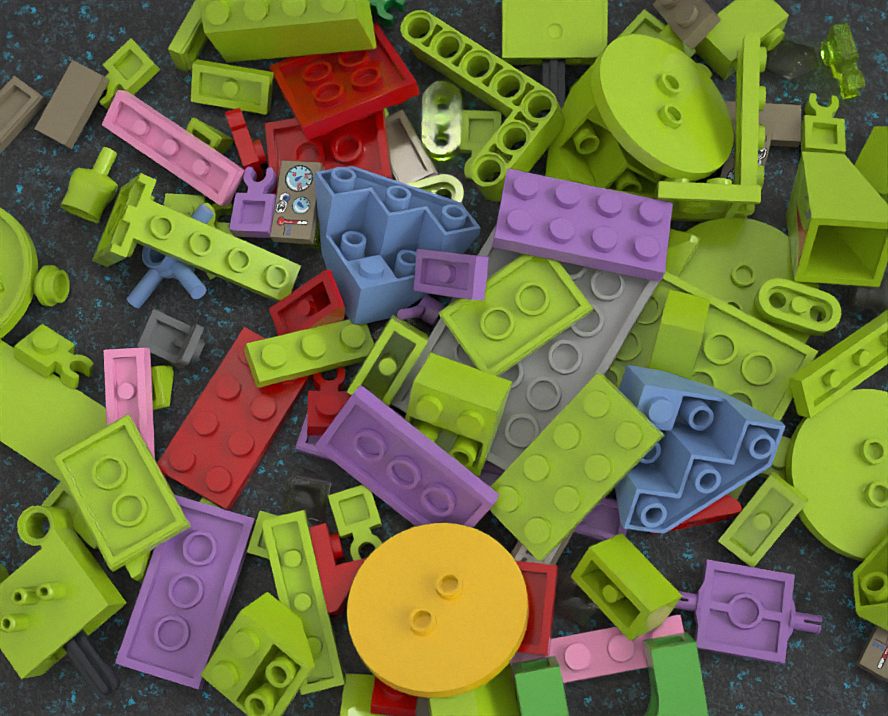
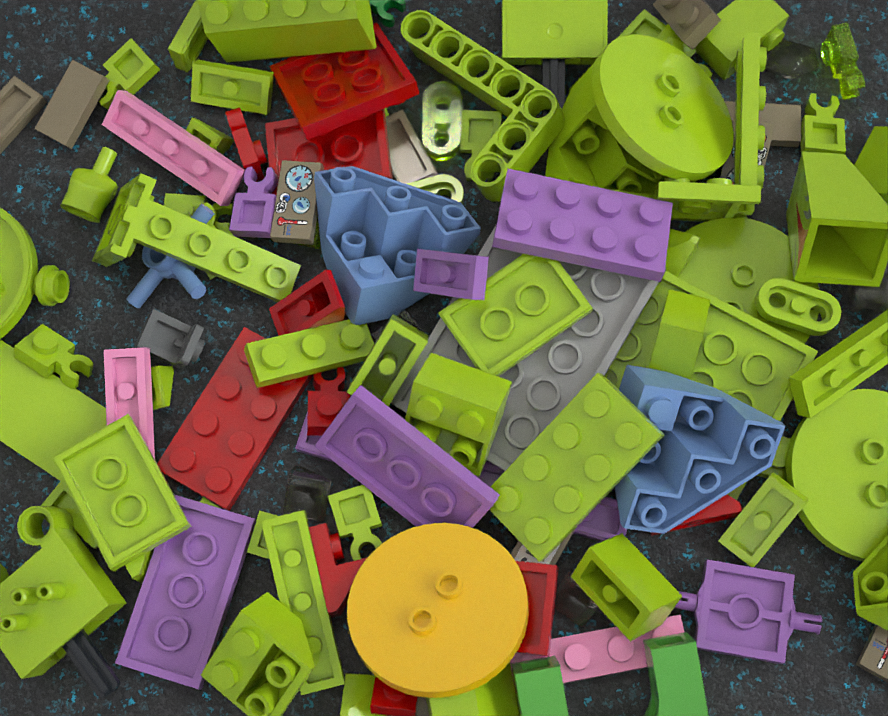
(426, 310): medium lavender hand -> none

